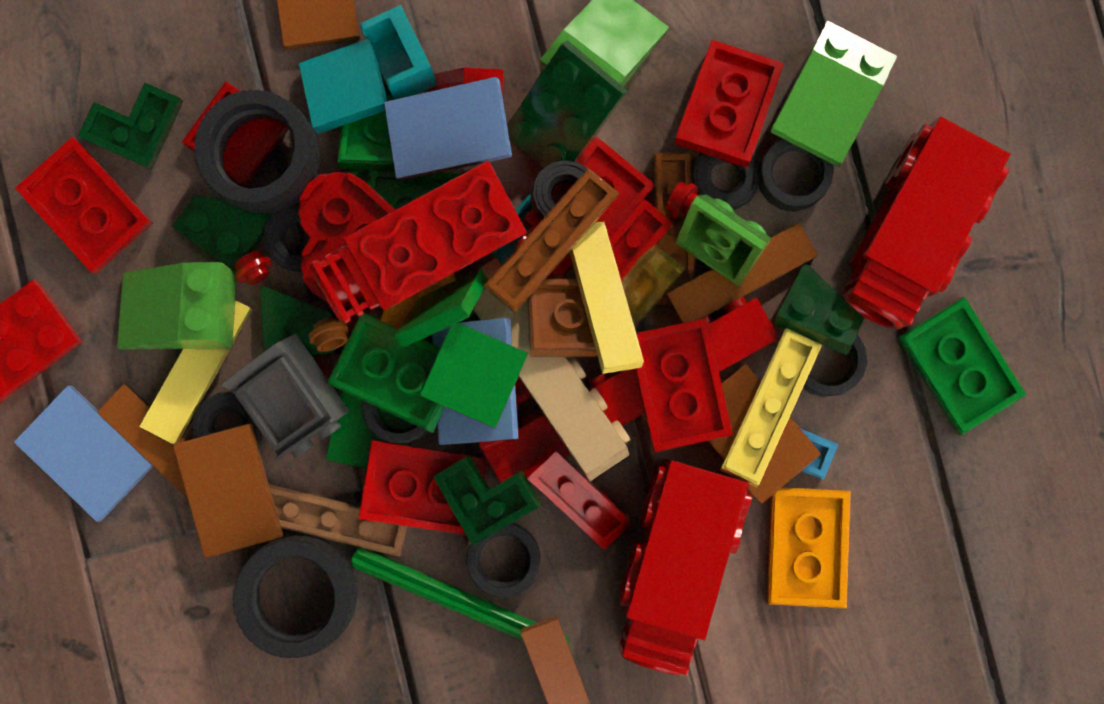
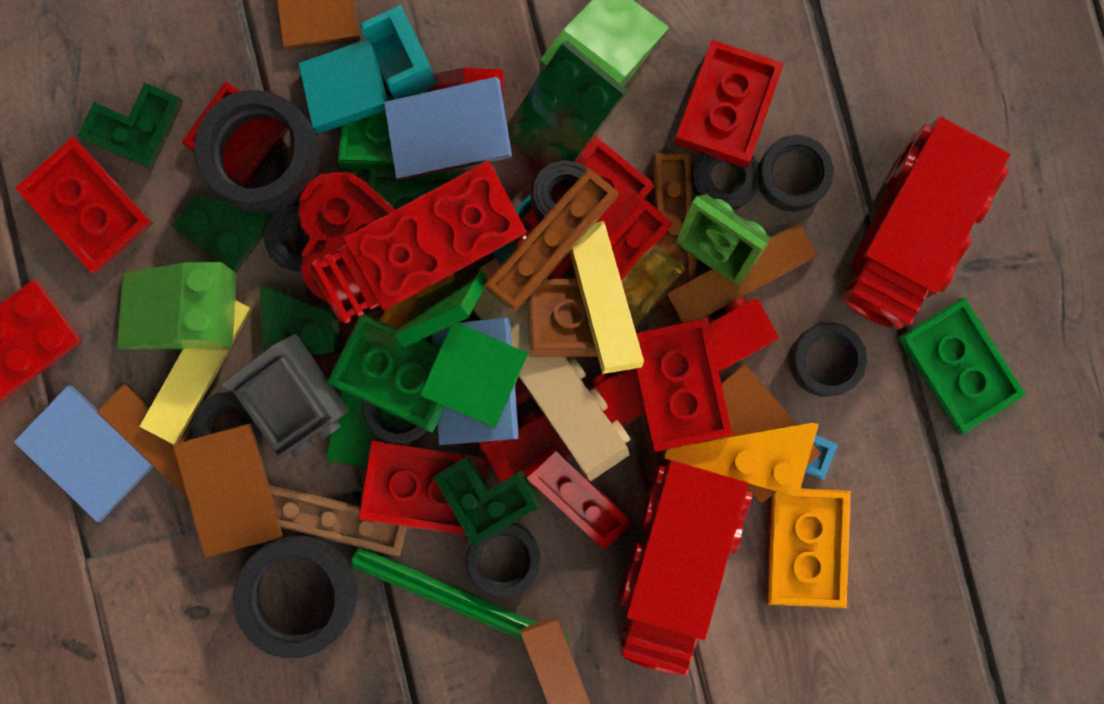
(252, 268): red plate -> none
(328, 334): dark orange plate -> none
(681, 199): red plate -> none
(765, 458): none -> light orange wing
(771, 407): light yellow tile -> none
(819, 312): dark green wing -> none
(833, 94): bright green slope -> none

